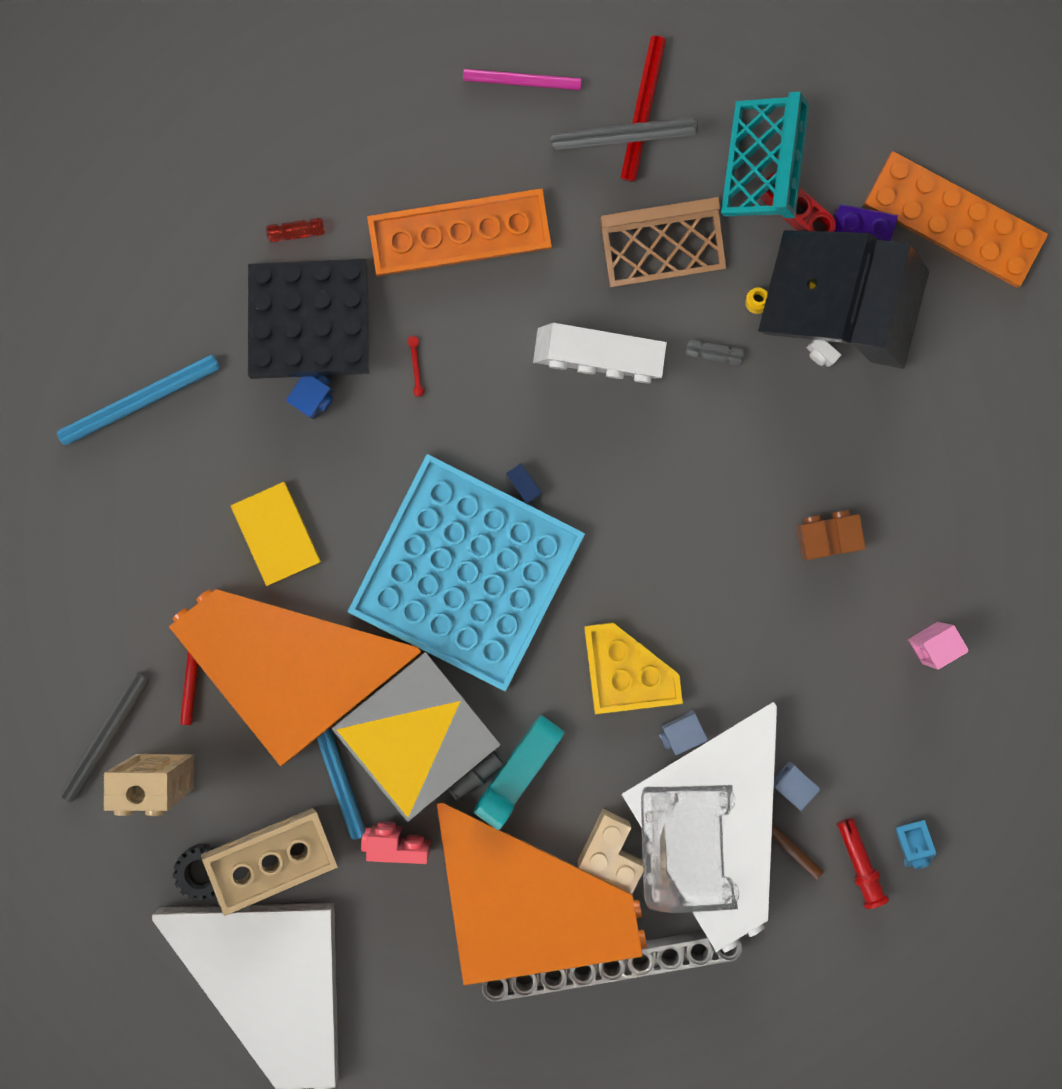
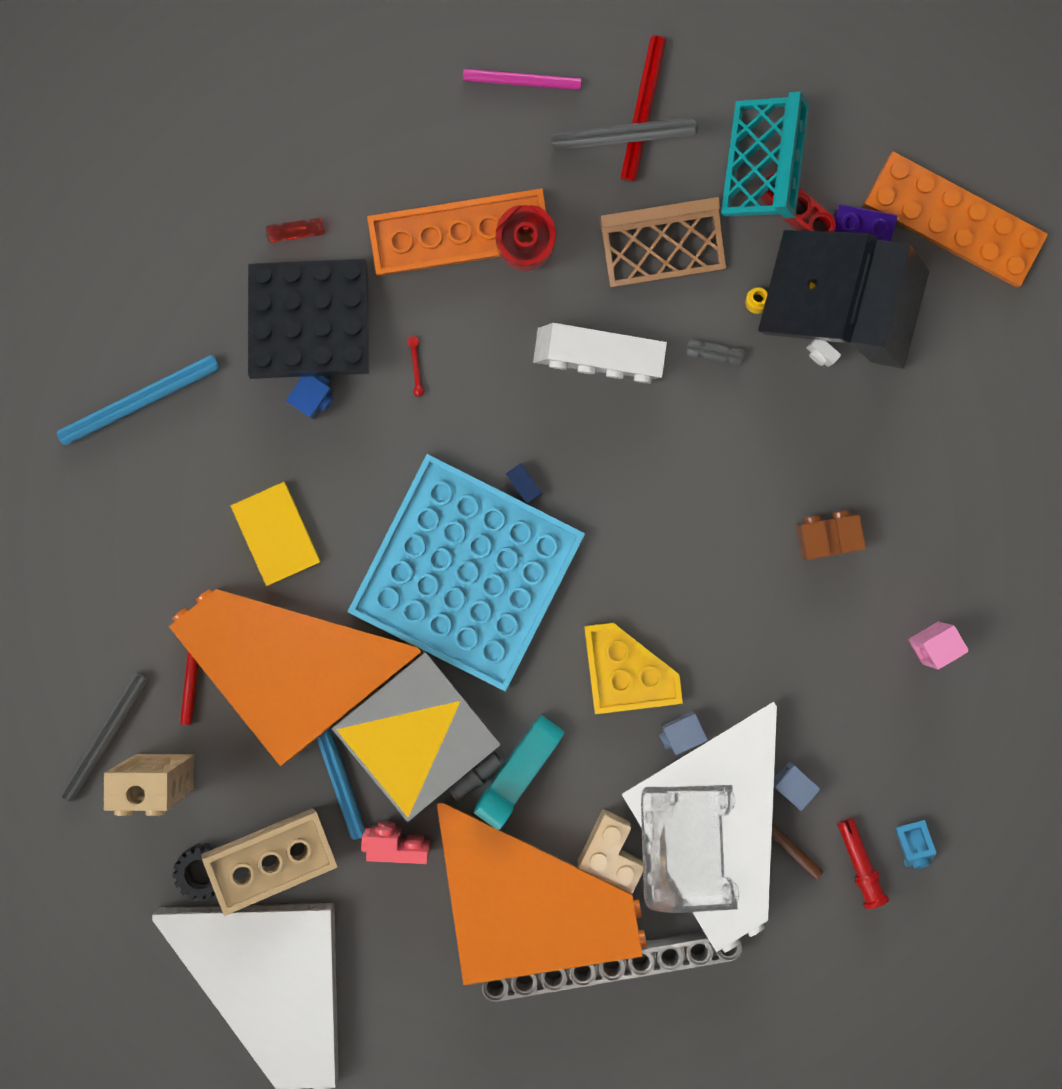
(525, 220): none -> red brick

